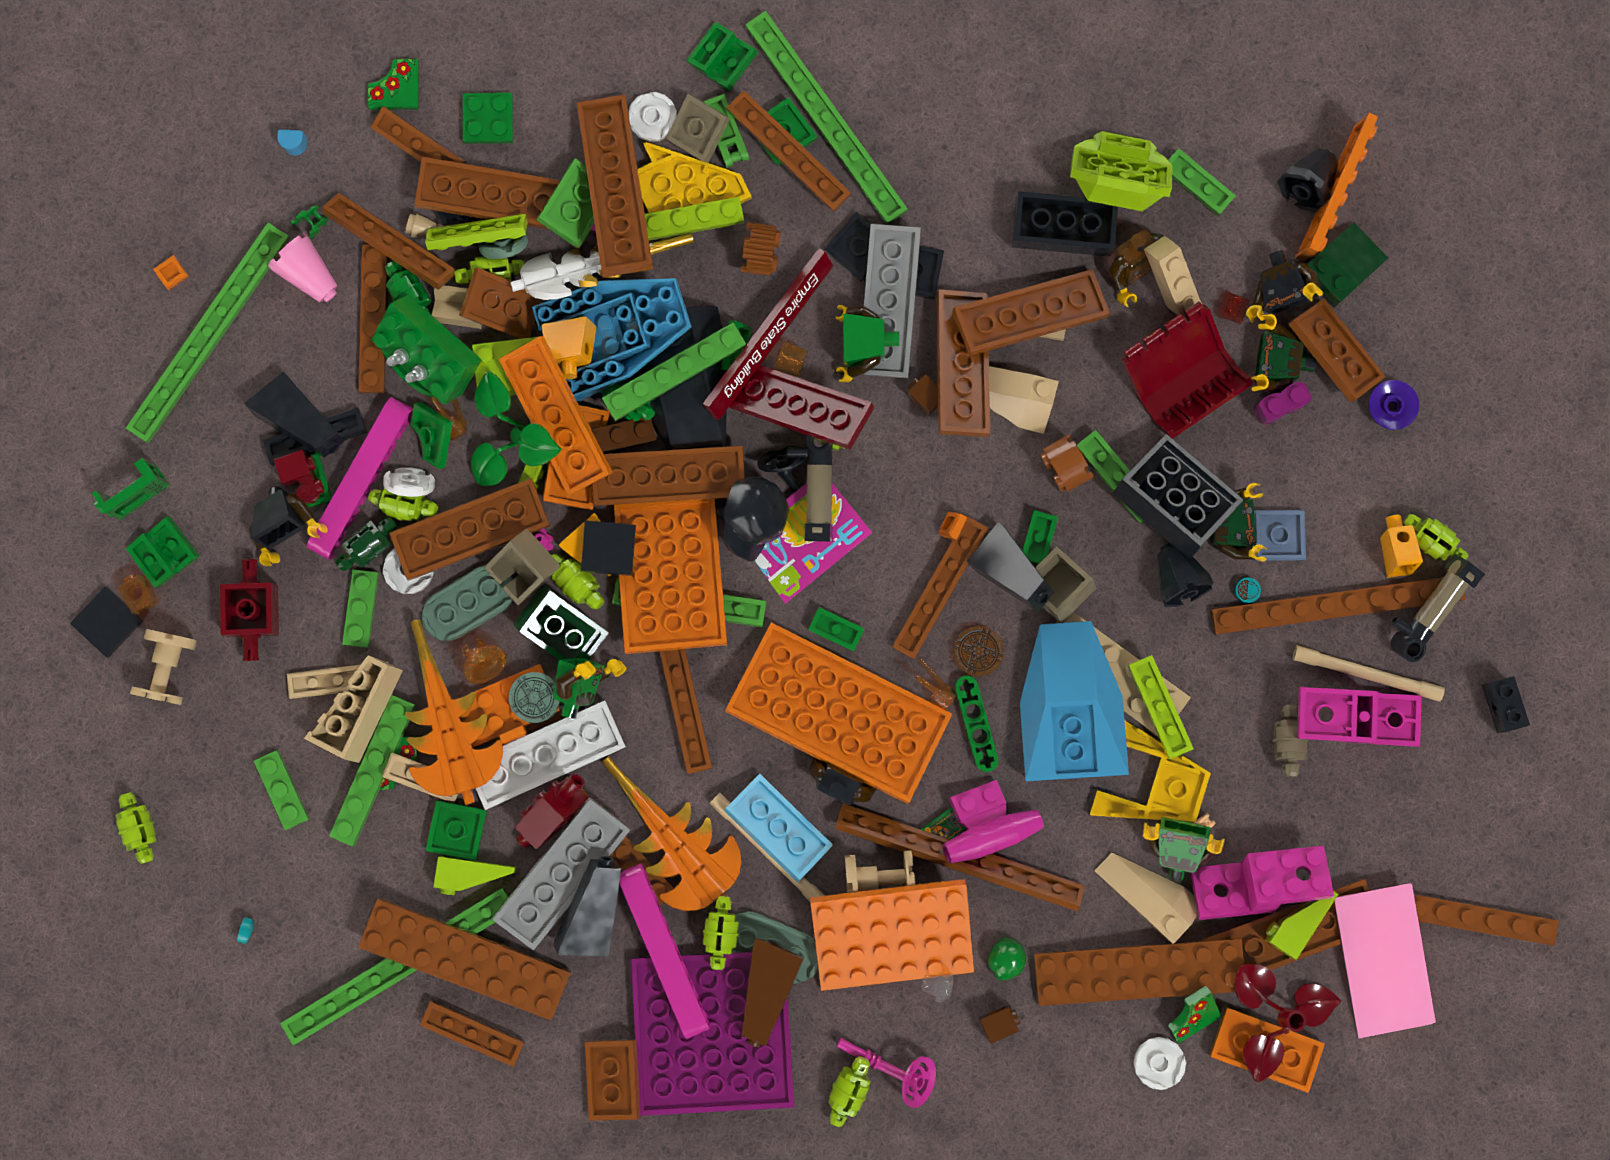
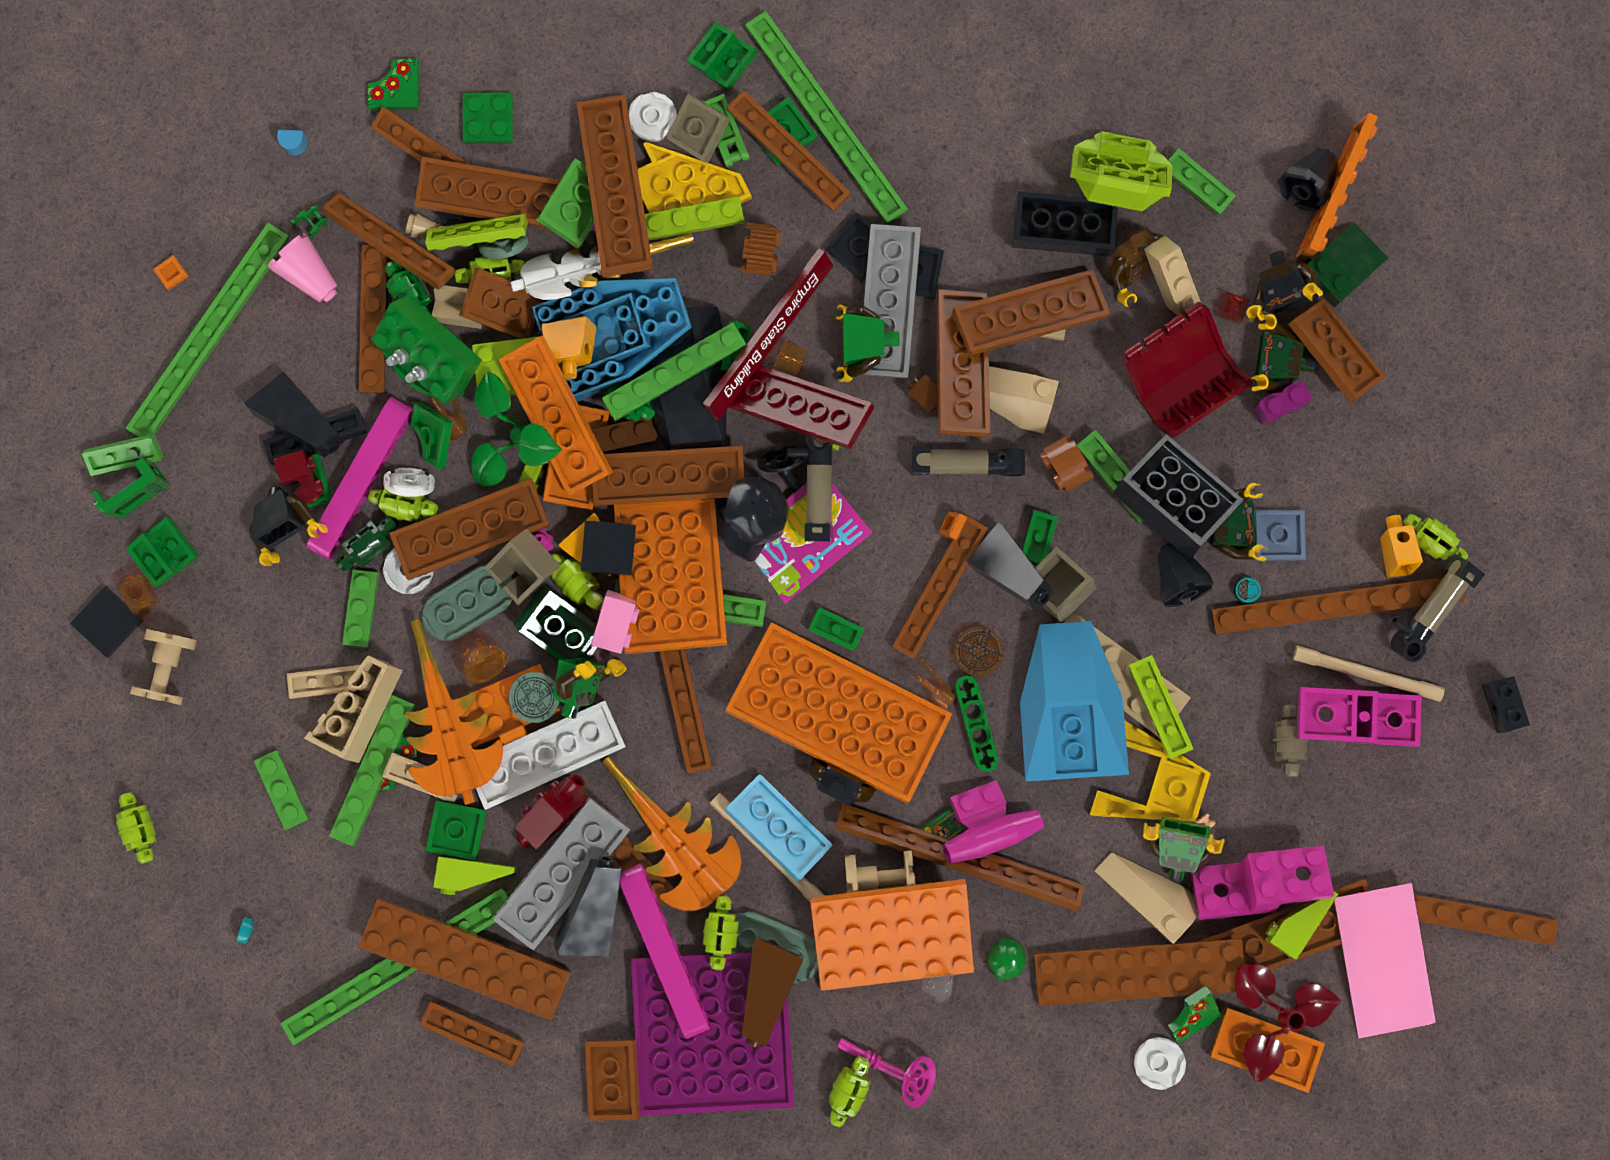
(121, 454): none -> bright green plate
(238, 598): dark red brick -> none
(614, 622): none -> bright pink slope
(963, 461): none -> piece
(1000, 1024): reddish brown brick -> none
(1402, 396): dark purple dish -> none

